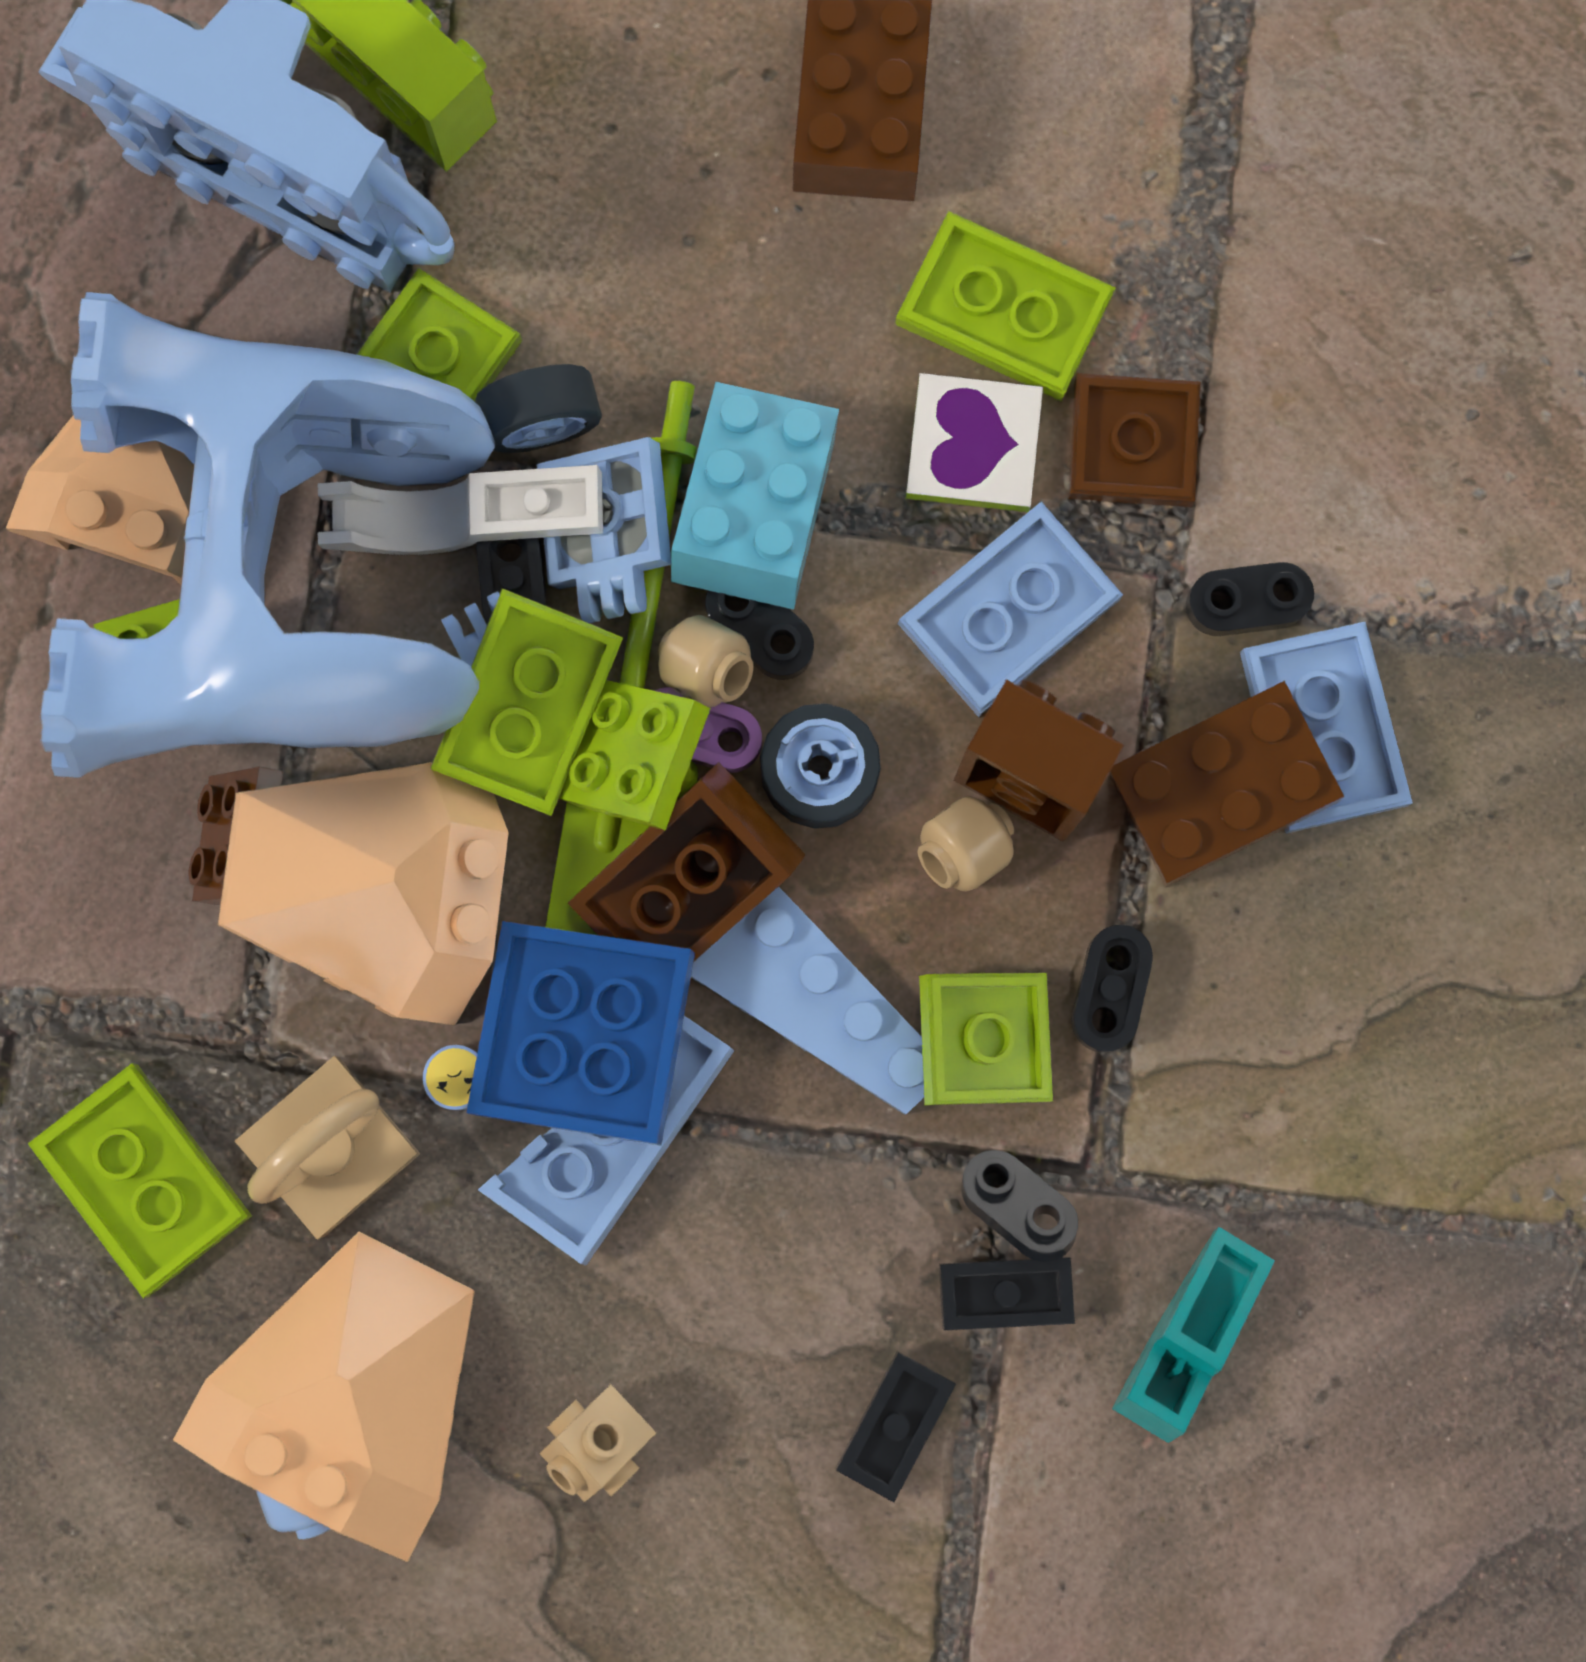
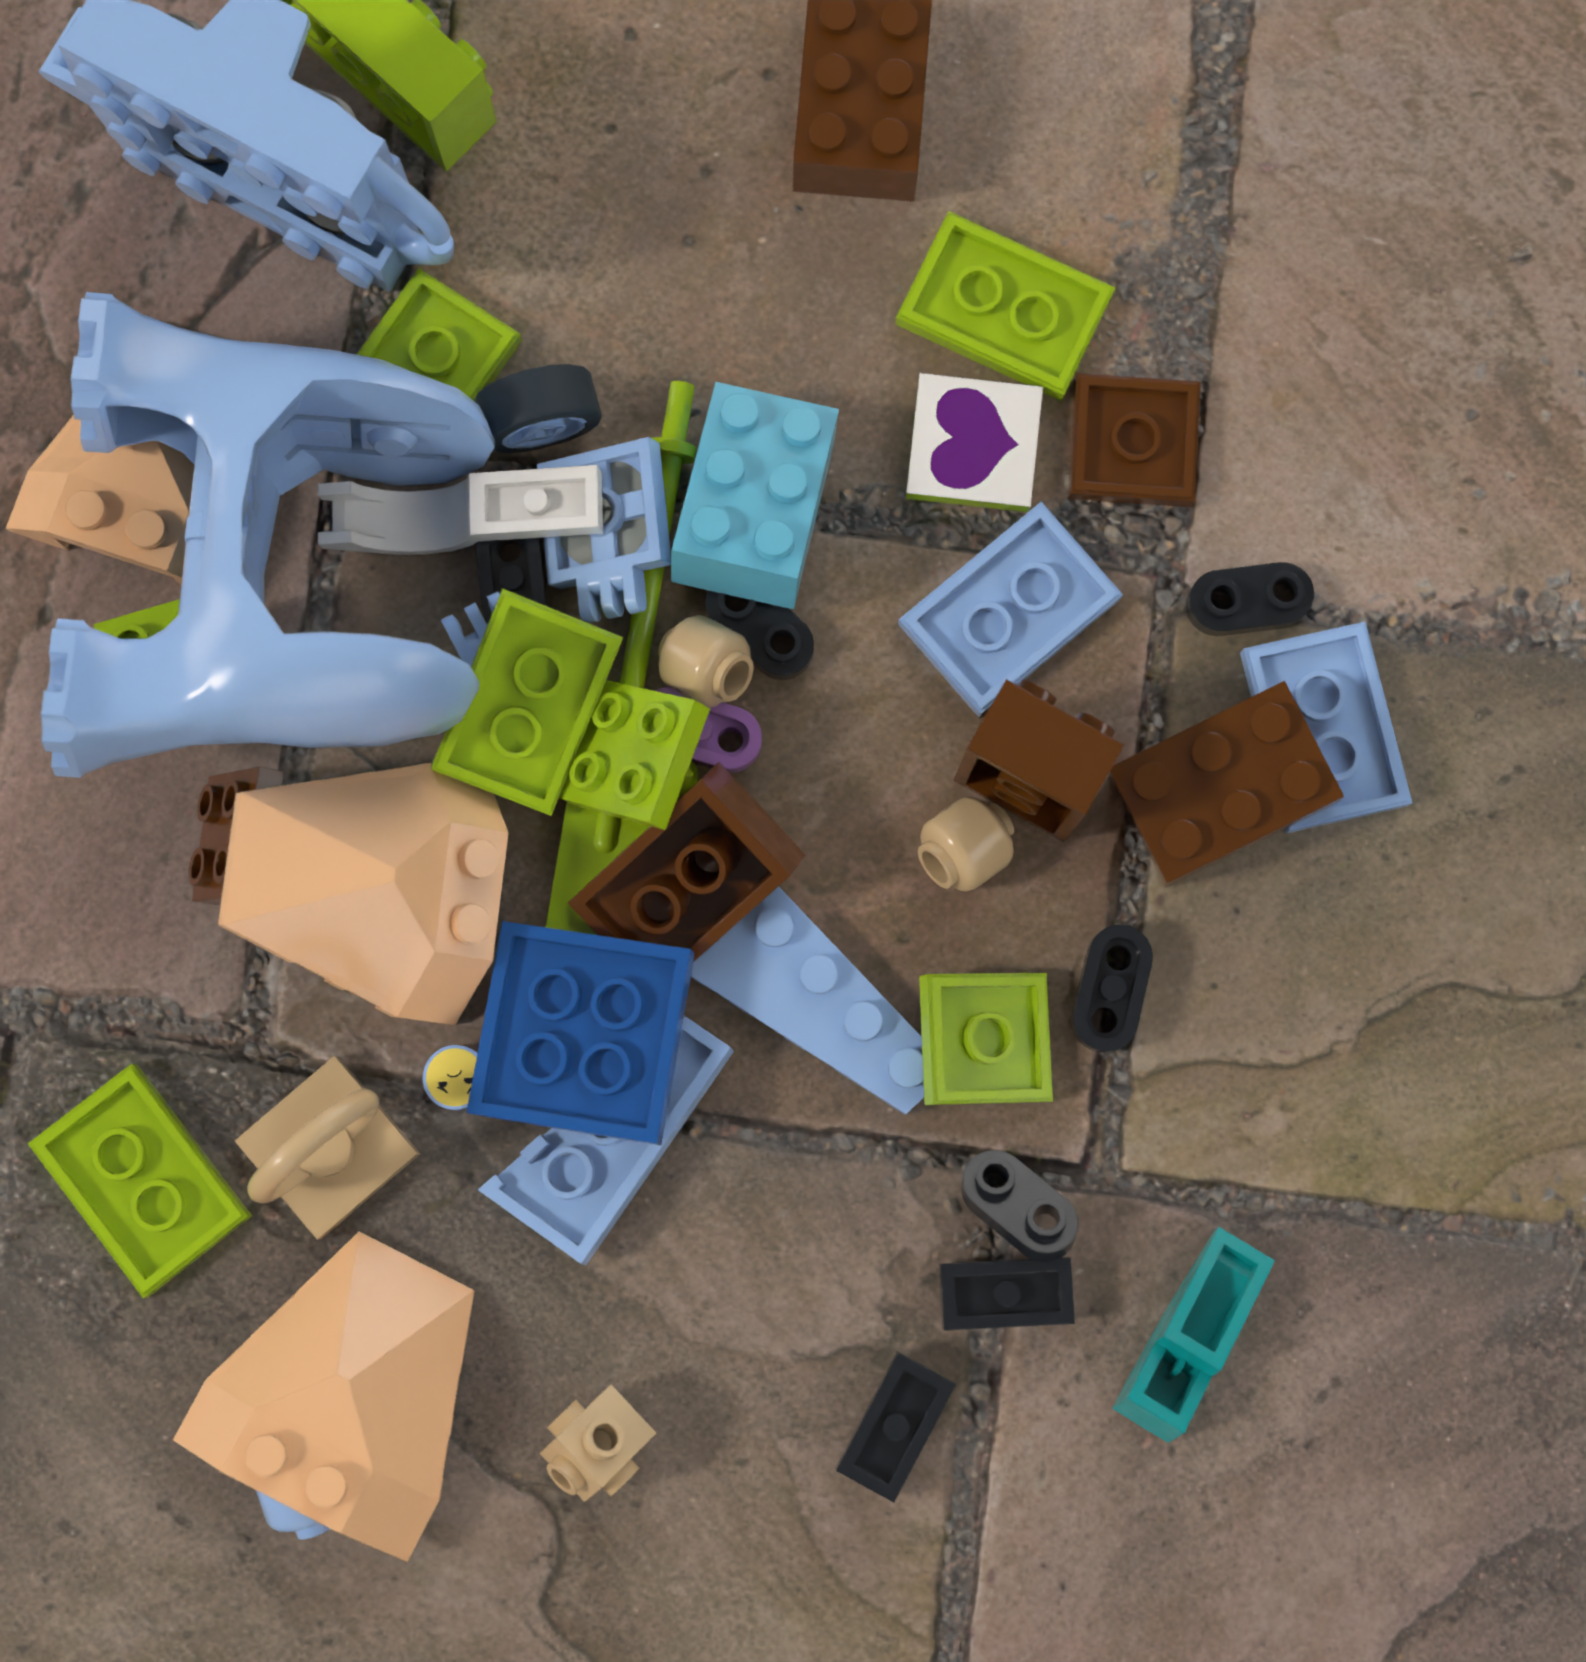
(827, 733): wheel -> none

